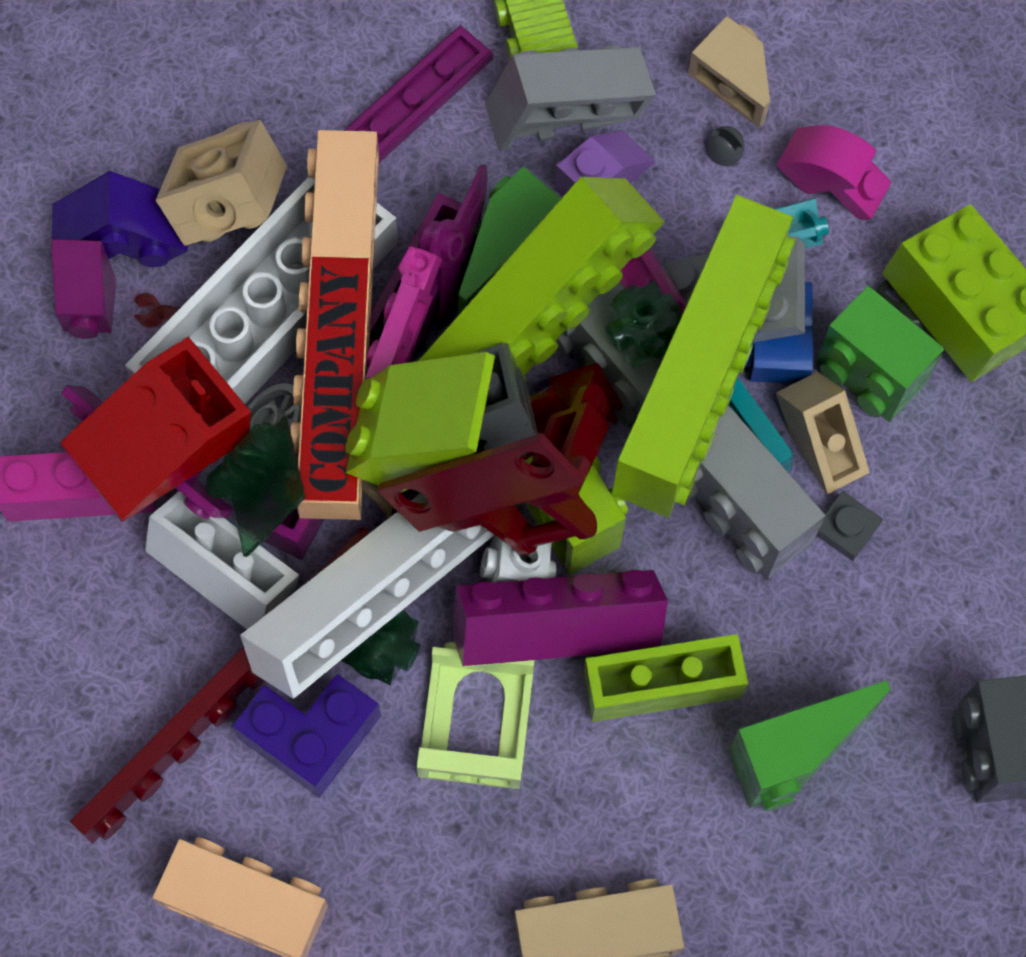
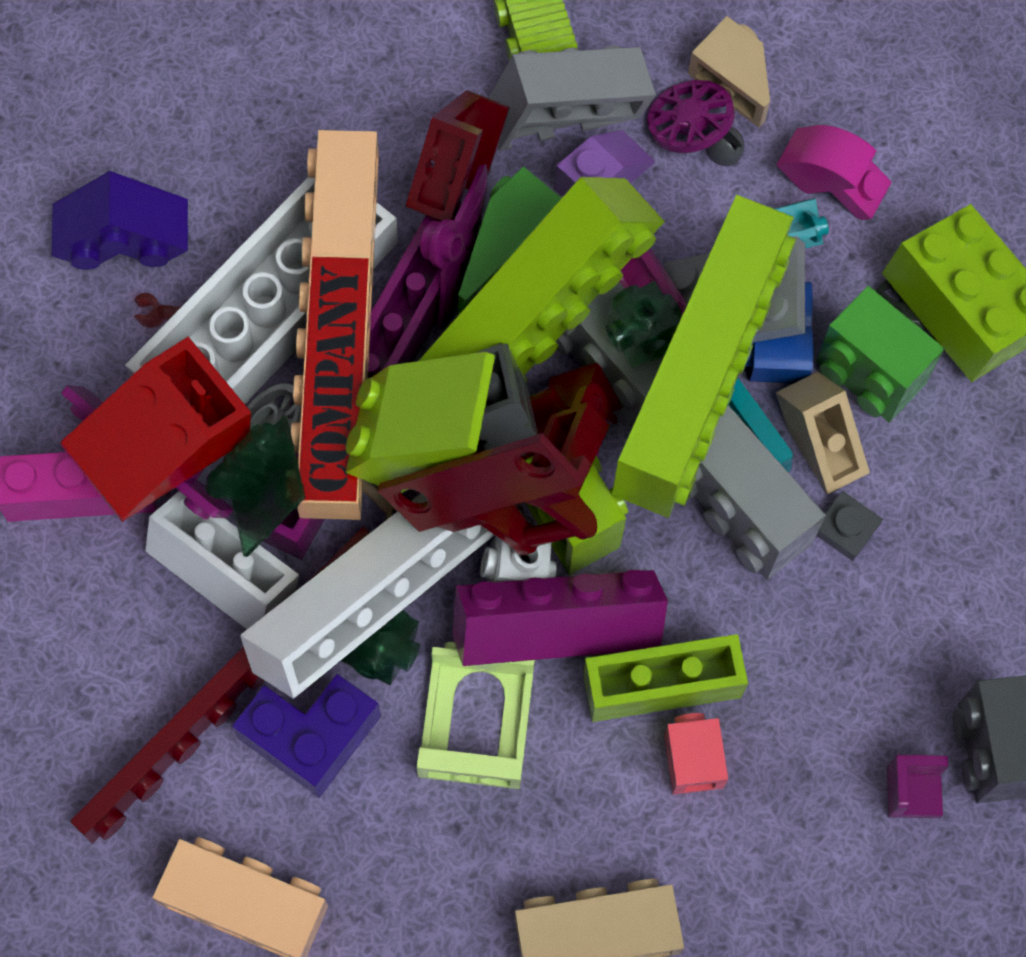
(83, 287): magenta slope -> none
(222, 183): tan brick -> none
(405, 311): dark pink hinge -> none
(423, 90): magenta tile -> none
(458, 142): none -> dark red panel
(691, 116): none -> magenta wheel
(695, 754): none -> coral brick
(788, 750): bright green slope -> none
(915, 786): none -> magenta panel

